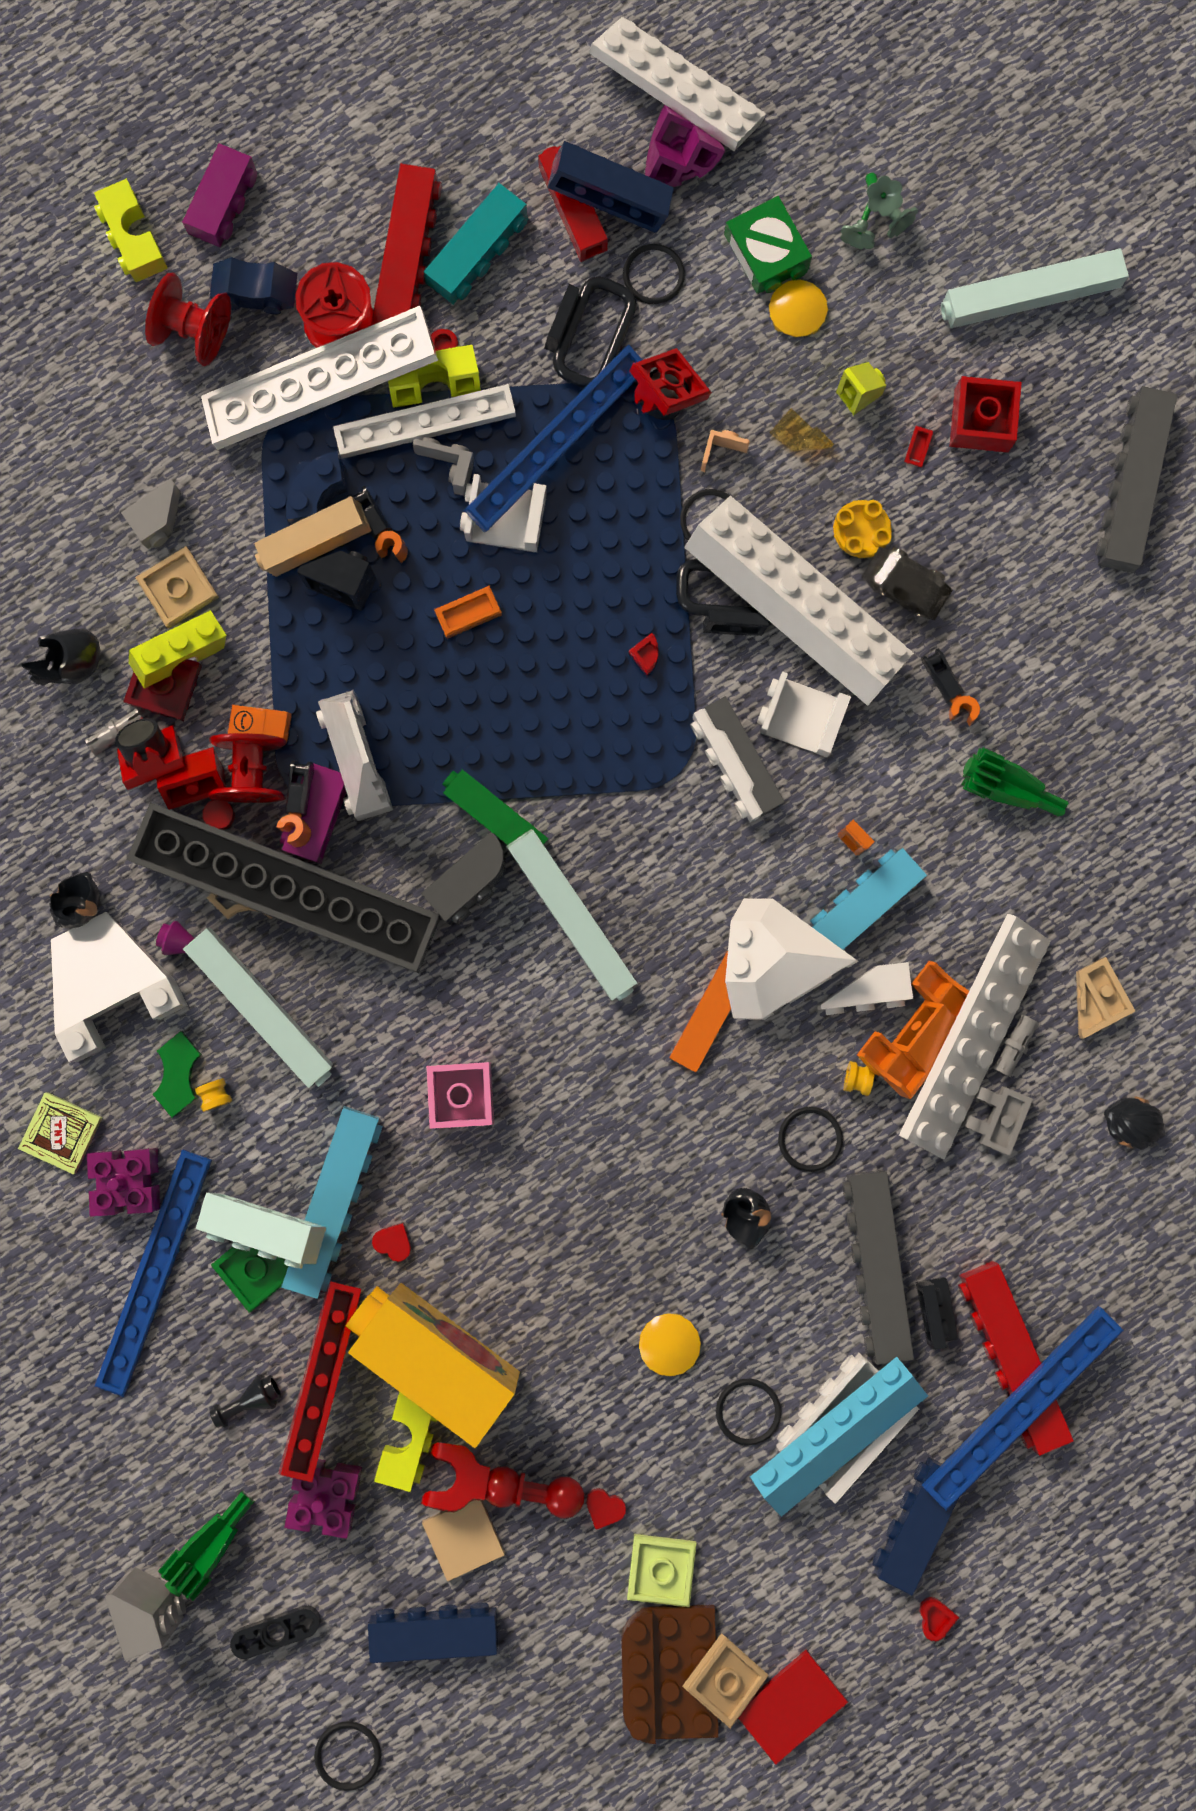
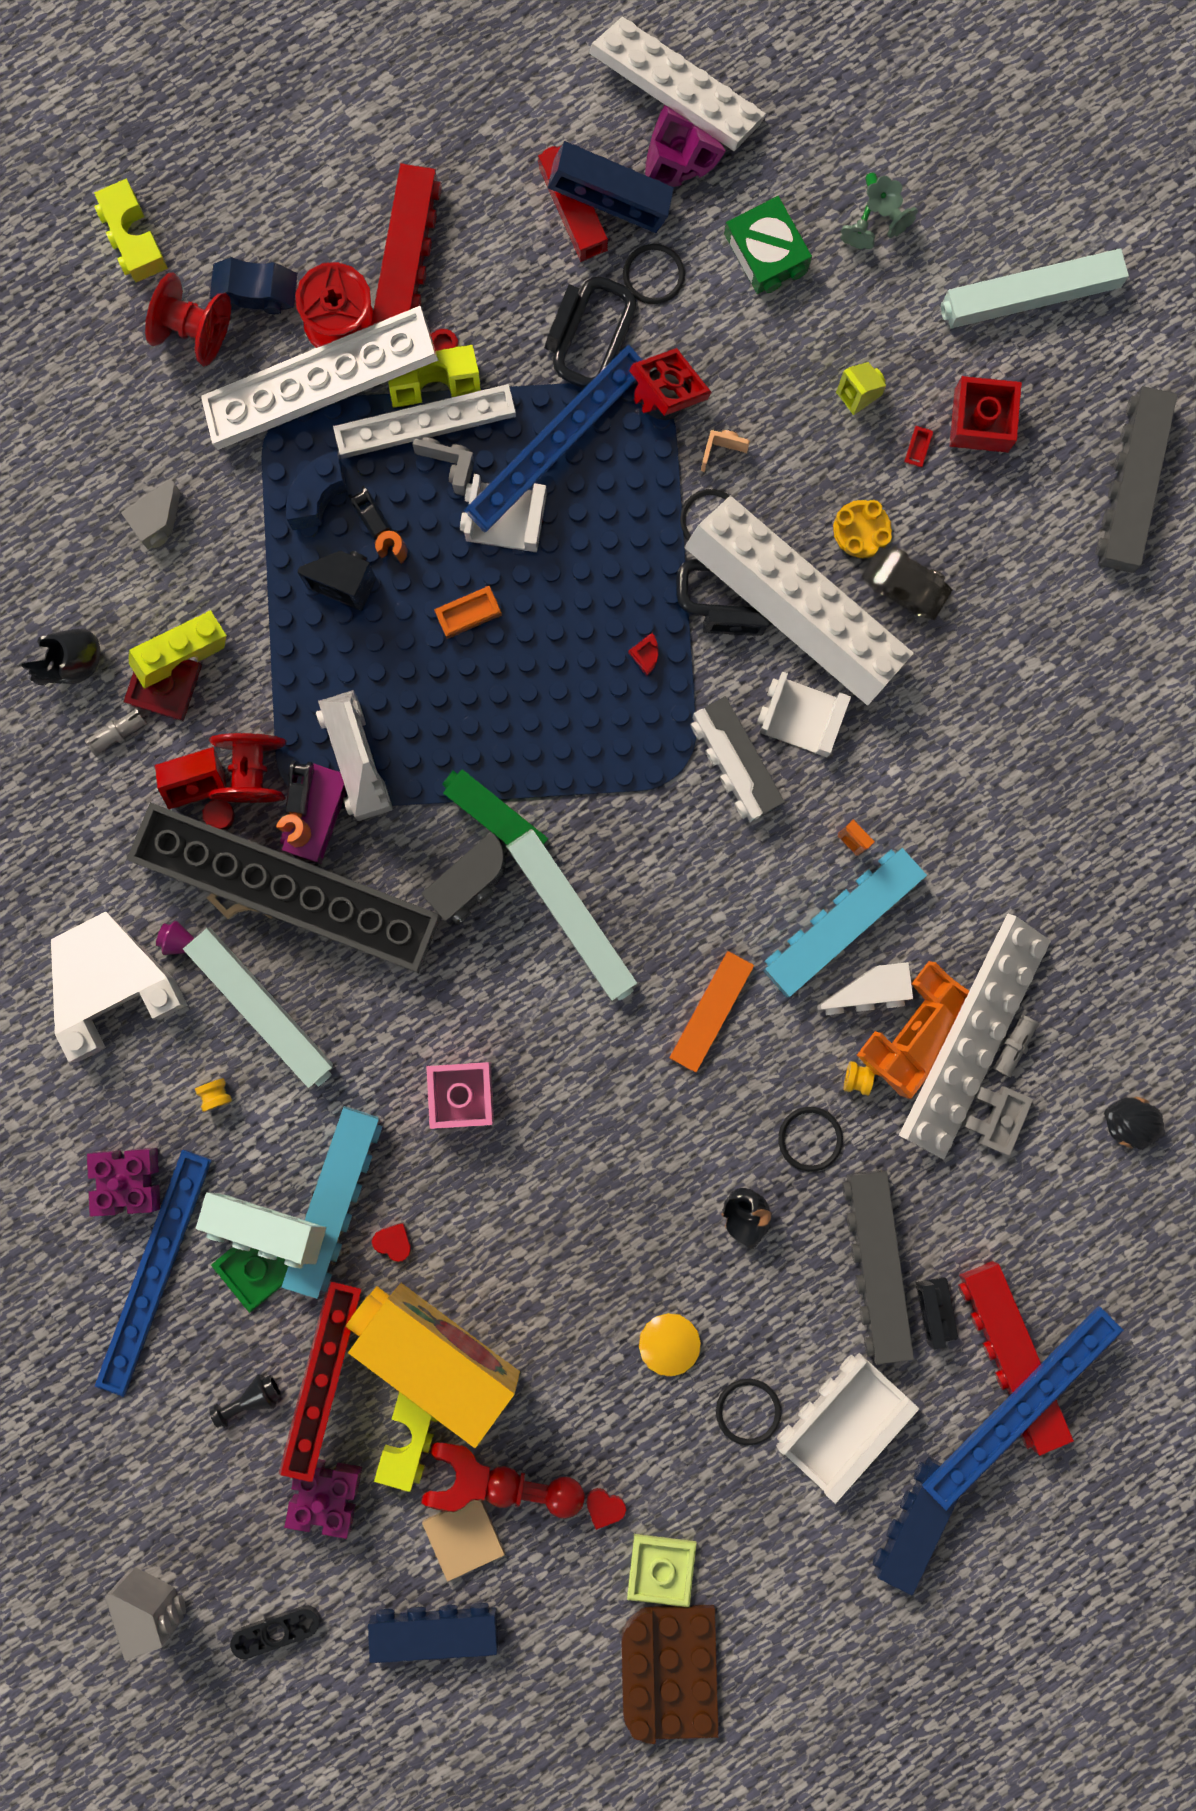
(60, 1133): yellowish green tile -> none
(75, 901): black hair -> none
(146, 752): piece -> none
(177, 587): tan tile -> none
(178, 1060): green tile -> none
(191, 1566): green piece -> none
(220, 195): magenta brick -> none
(259, 721): orange tile -> none
(312, 537): tan brick -> none
(377, 1752): black tyre -> none
(476, 244): teal brick -> none
(725, 1680): tan tile -> none
(775, 959): white wedge -> none
(791, 1706): red tile -> none
(798, 308): yellow dish -> none
(799, 435): clear yellow slope -> none
(838, 1436): medium azure brick -> none
(937, 1618): red tile -> none
(950, 687): black piece -> none
(1008, 783): green piece -> none
(1099, 998): tan wing -> none

